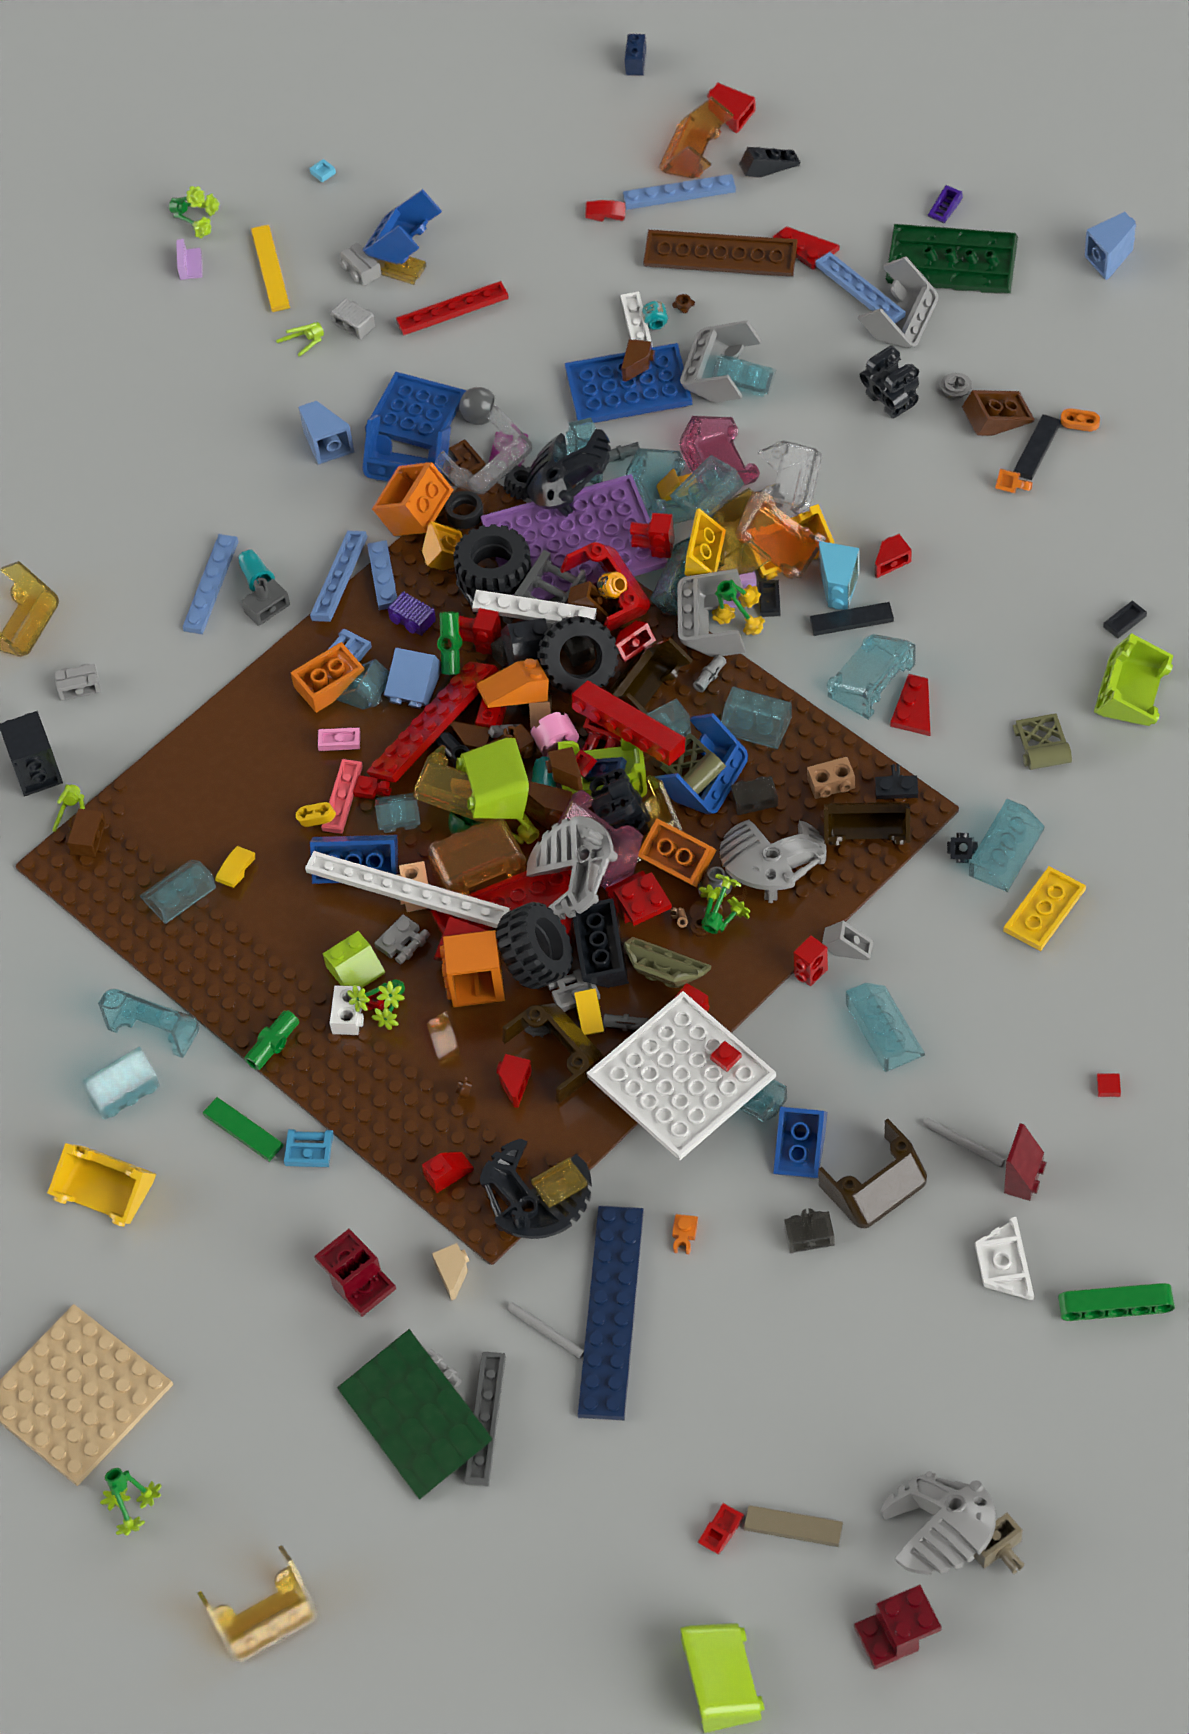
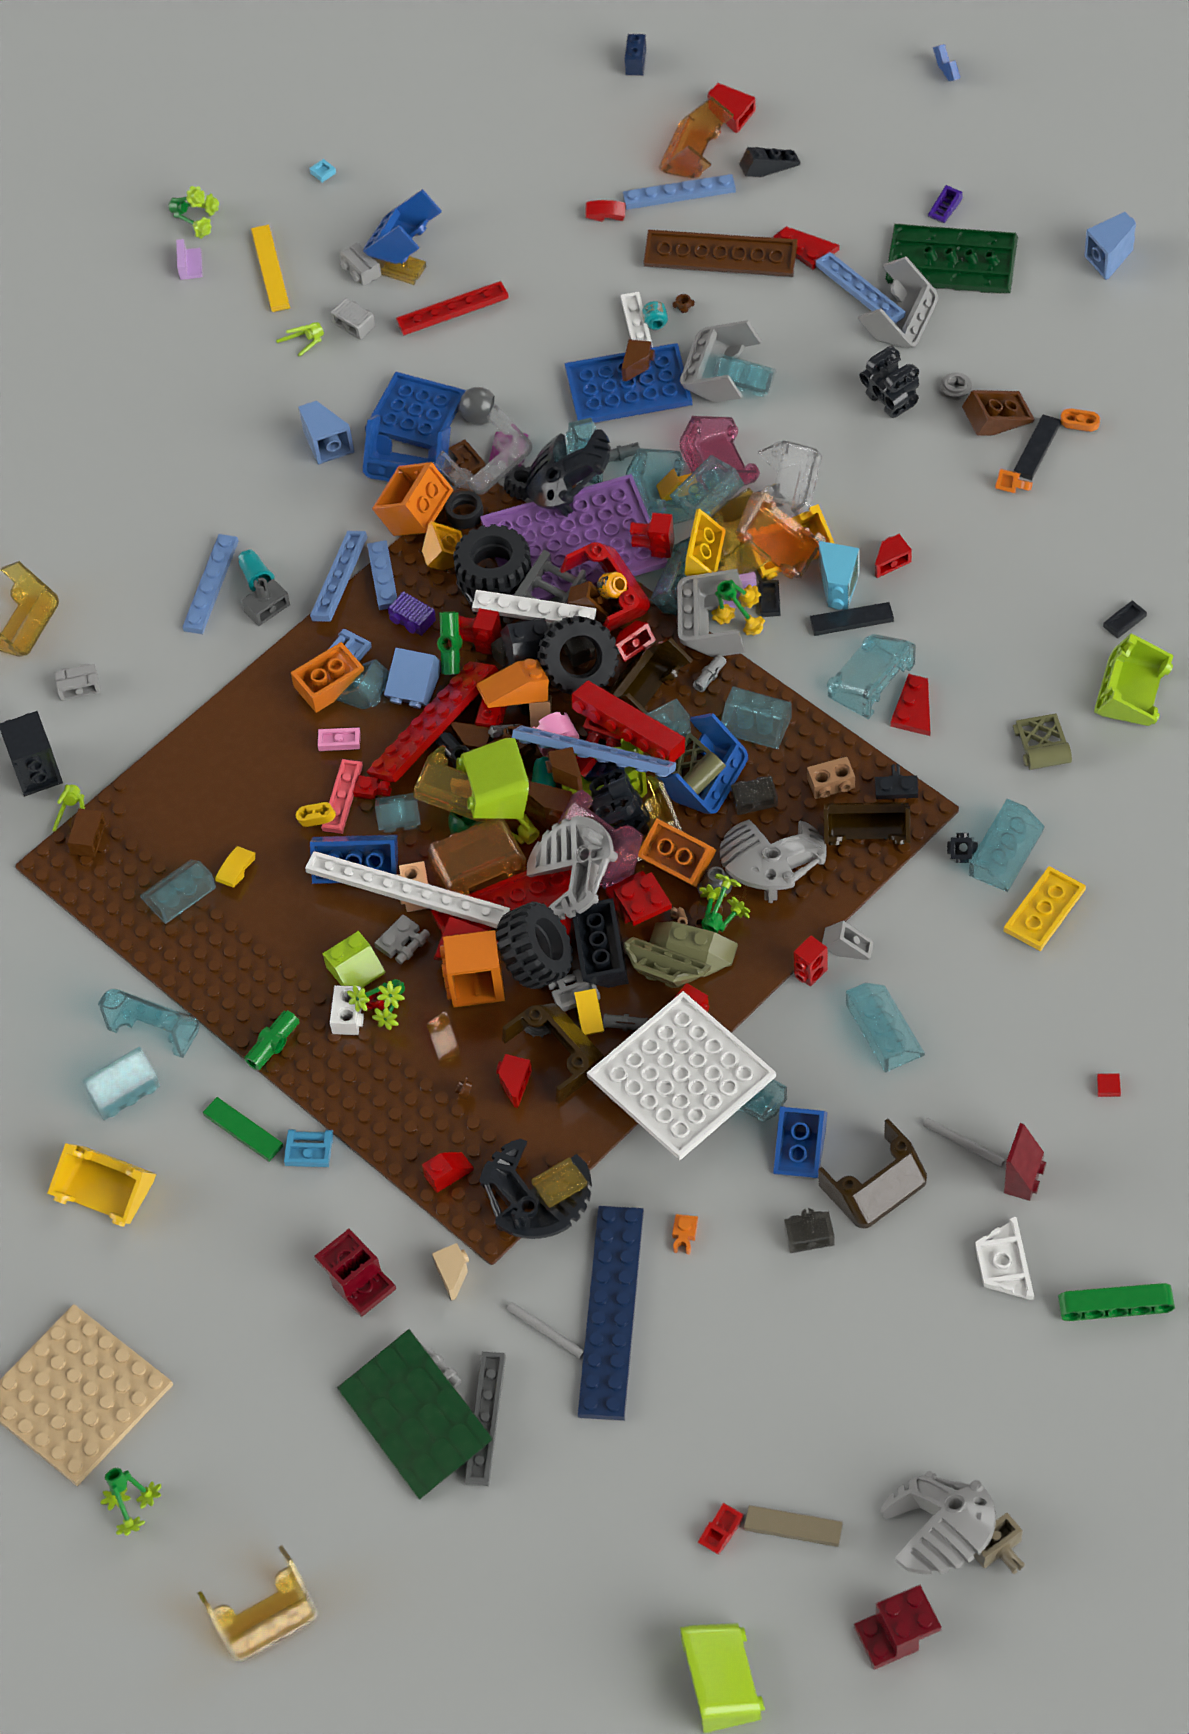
(589, 749): none -> medium blue plate
(695, 943): none -> olive wedge
(726, 1056): red plate -> none
(948, 67): none -> blue tile

